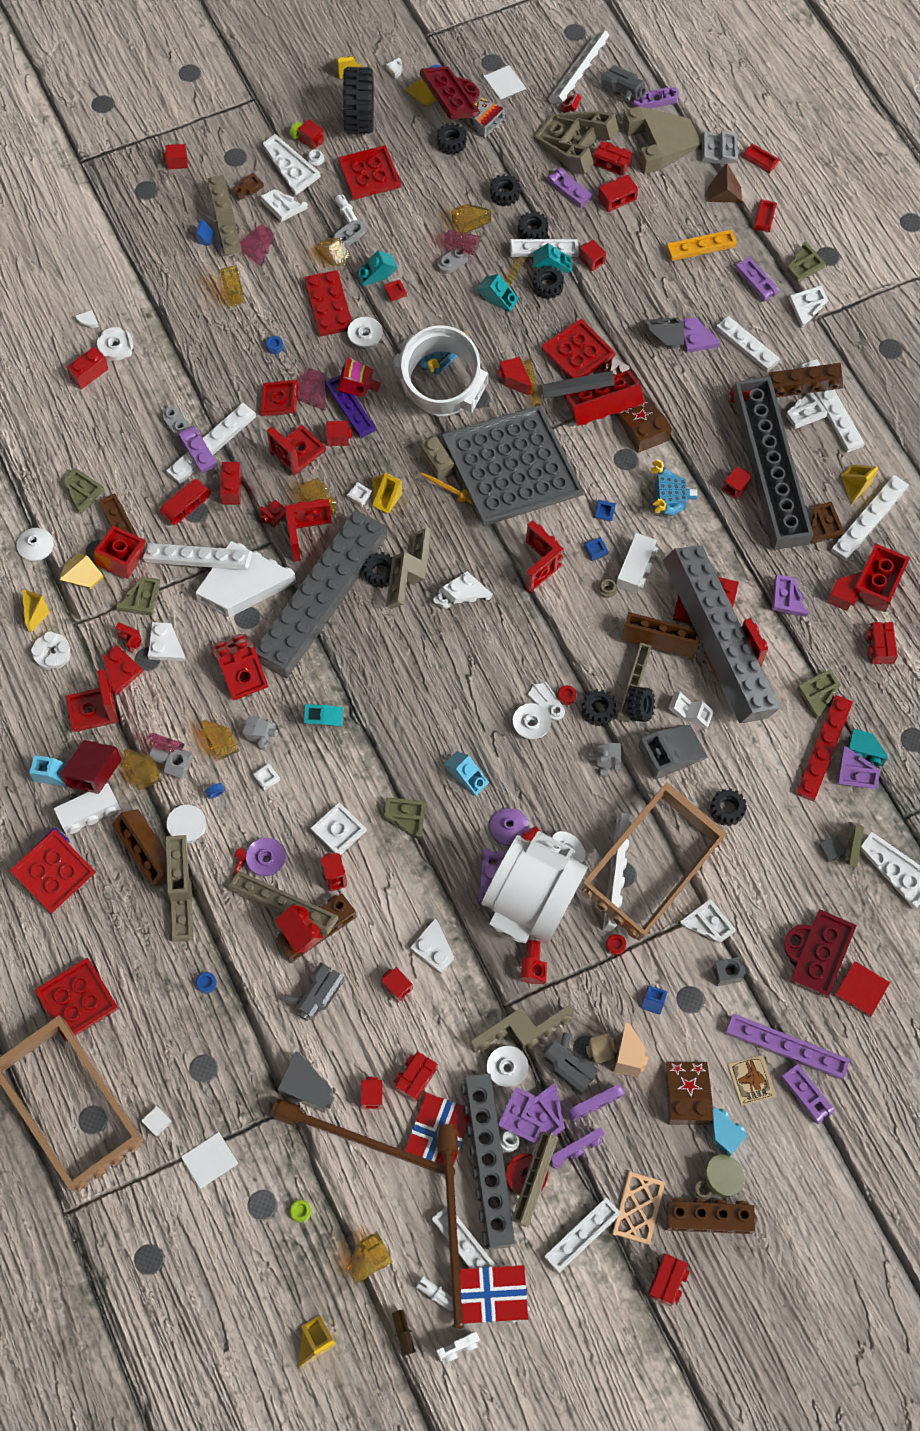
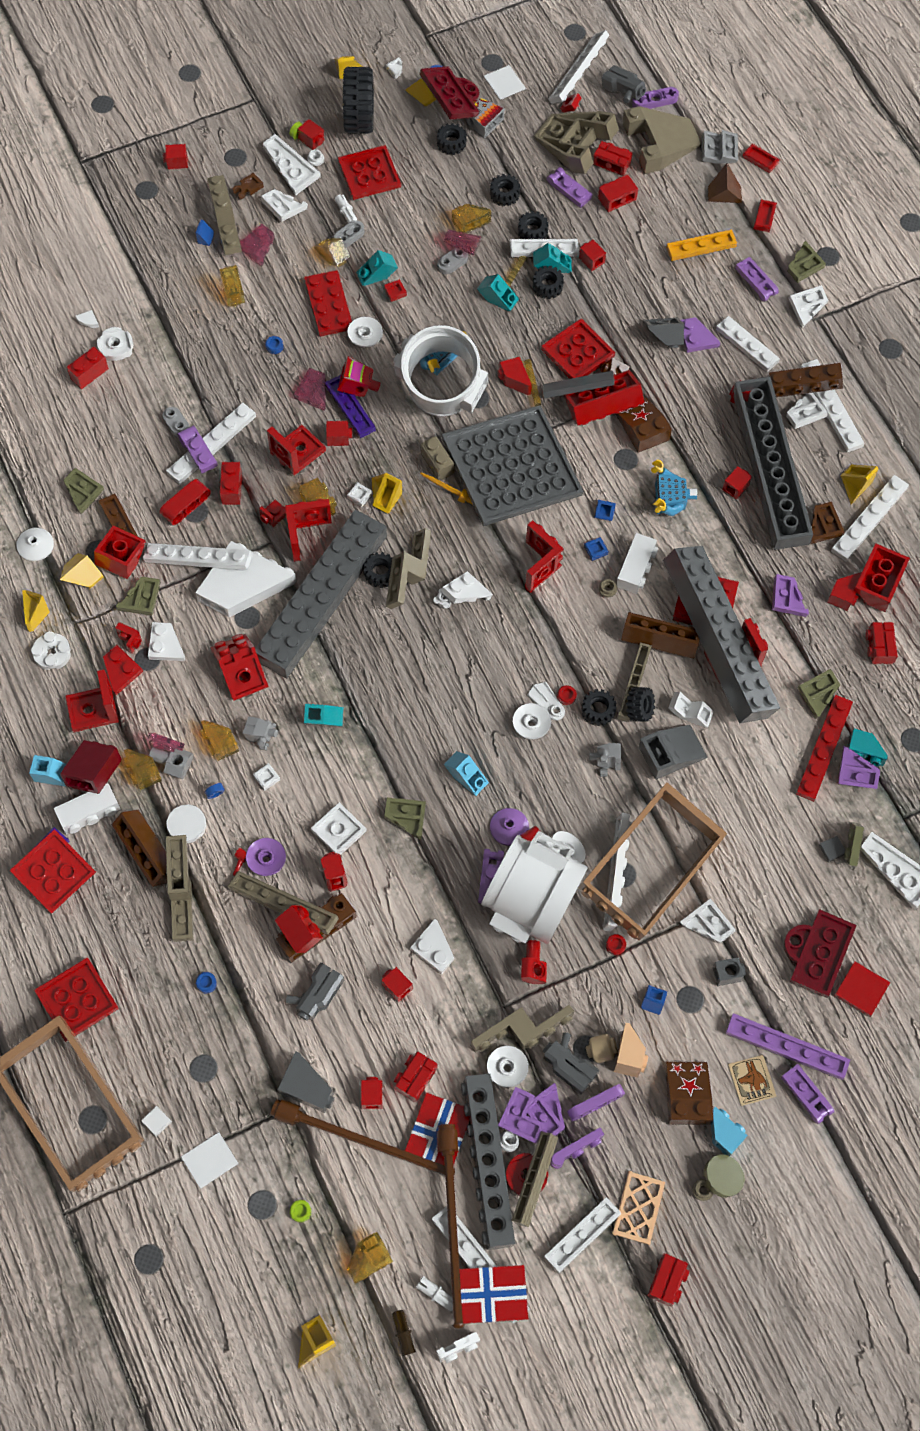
(279, 398): red tile -> none
(710, 1217): reddish brown brick -> none
(735, 798): black tyre -> none

